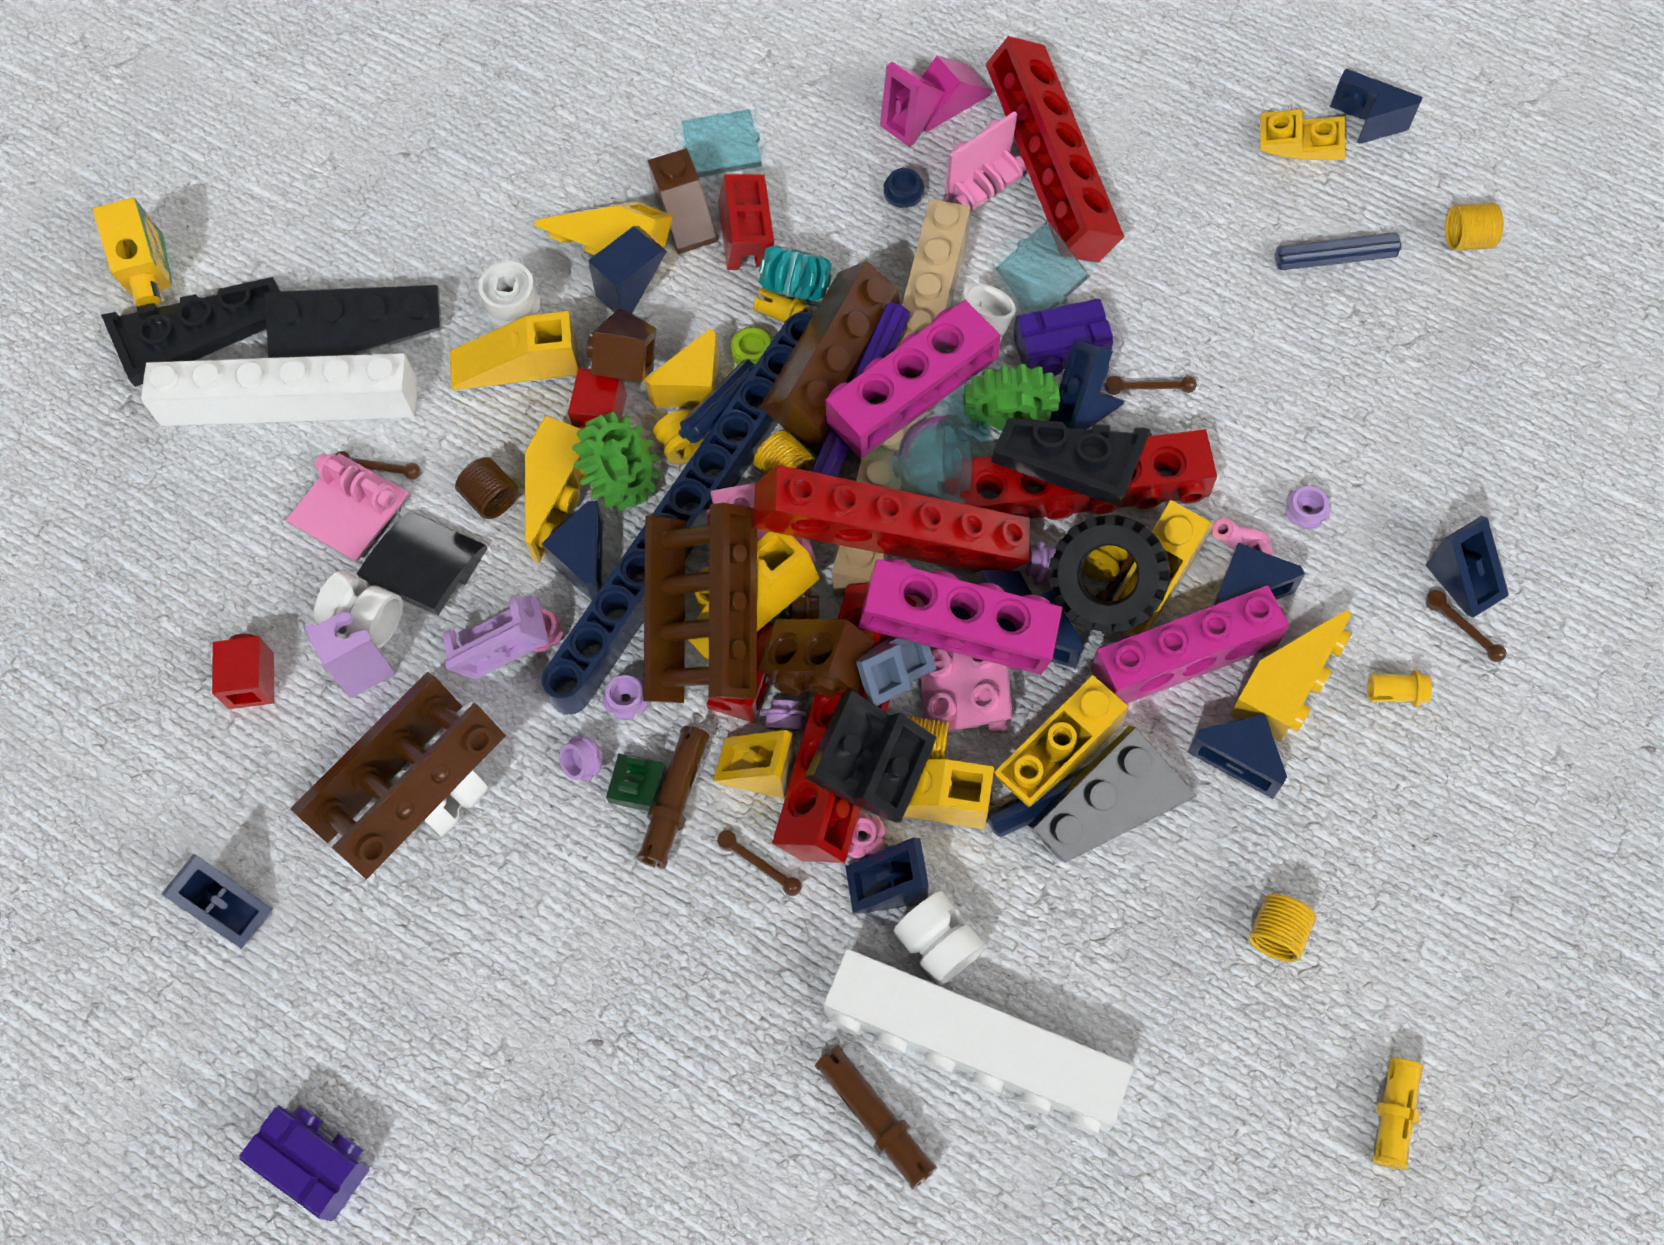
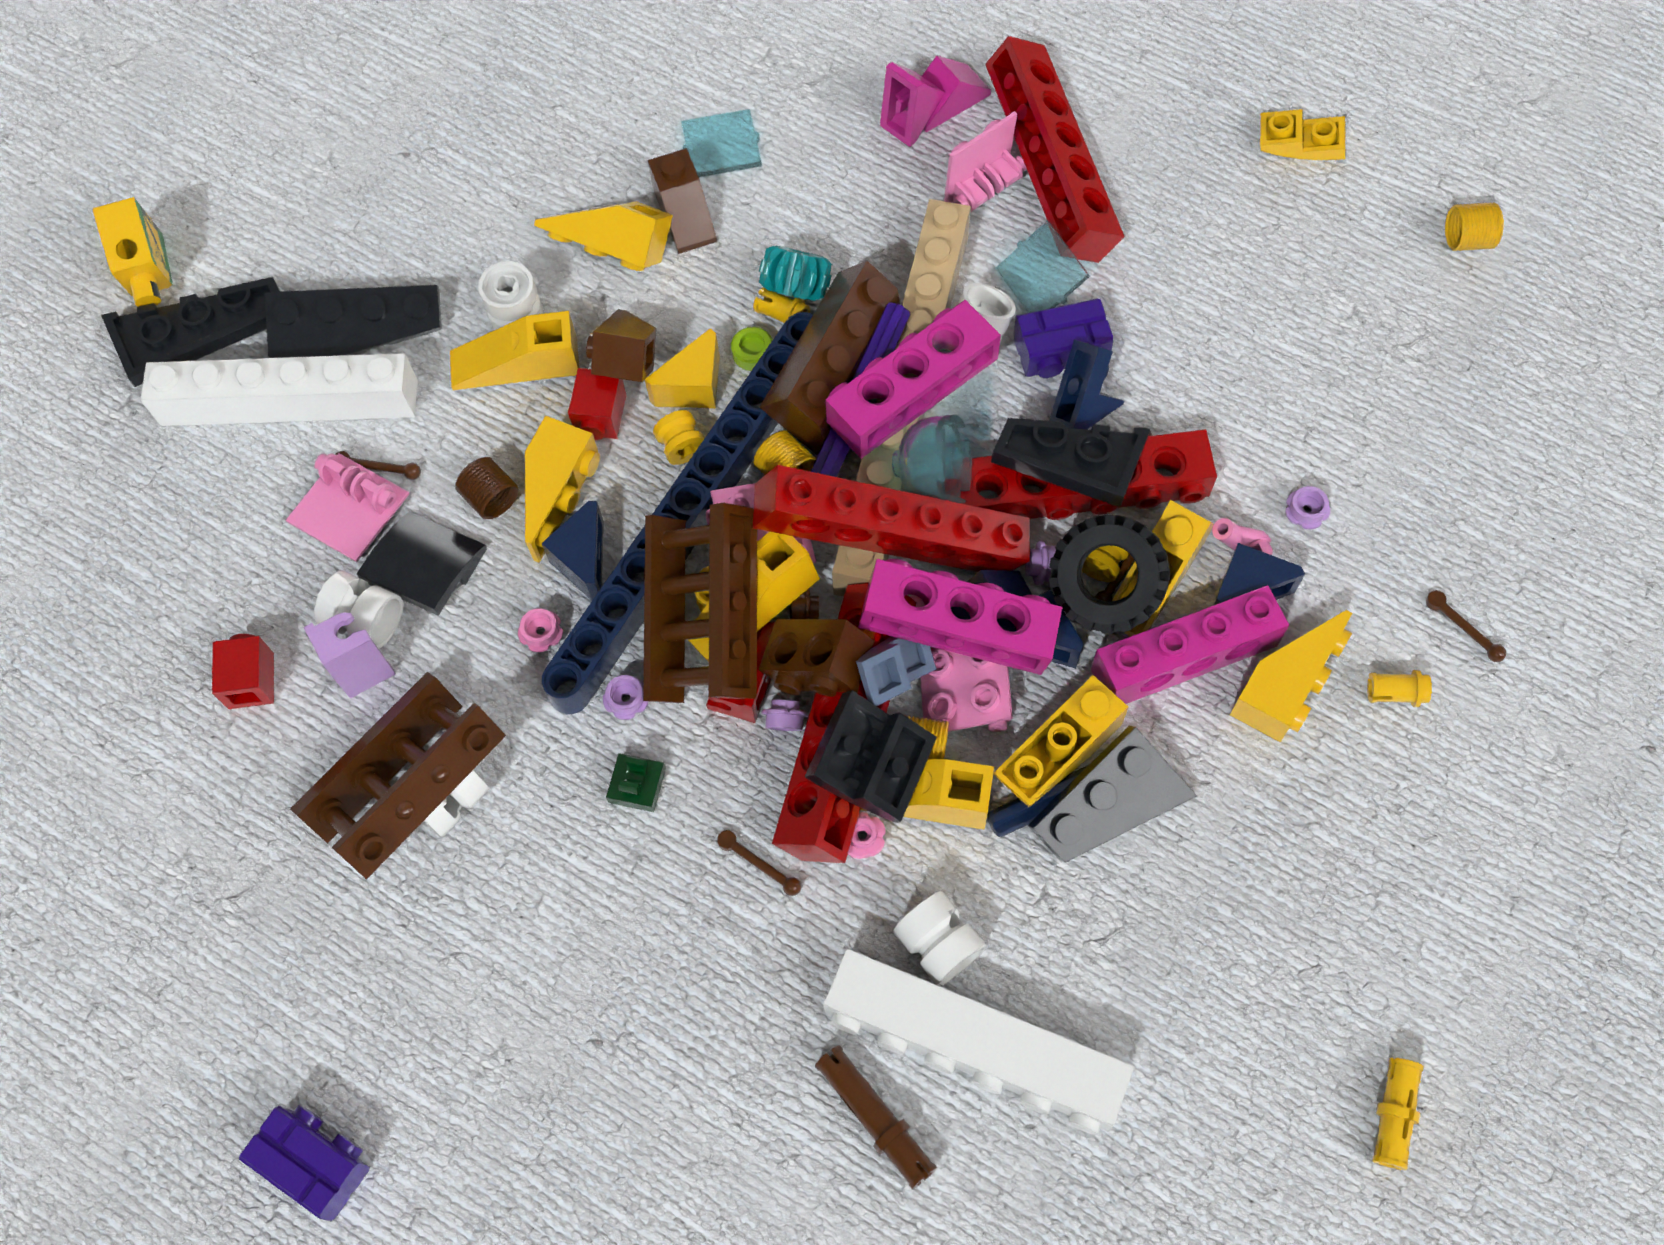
(217, 901): dark blue slope -> none
(497, 639): lavender hinge -> none
(581, 758): lavender plate -> none
(616, 461): bright green gear -> none
(625, 269): dark blue slope -> none
(668, 813): reddish brown pin -> none
(708, 411): dark blue axle -> none
(744, 218): red hinge -> none
(757, 762): yellow slope -> none
(889, 878): dark blue slope -> none
(903, 188): dark blue plate -> none
(1010, 394): bright green gear -> none
(1115, 385): reddish brown hinge -> none
(1243, 752): dark blue slope -> none
(1282, 927): yellow piece -> none
(1337, 251): dark blue axle -> none
(1381, 105): dark blue slope -> none
(1470, 567): dark blue slope -> none

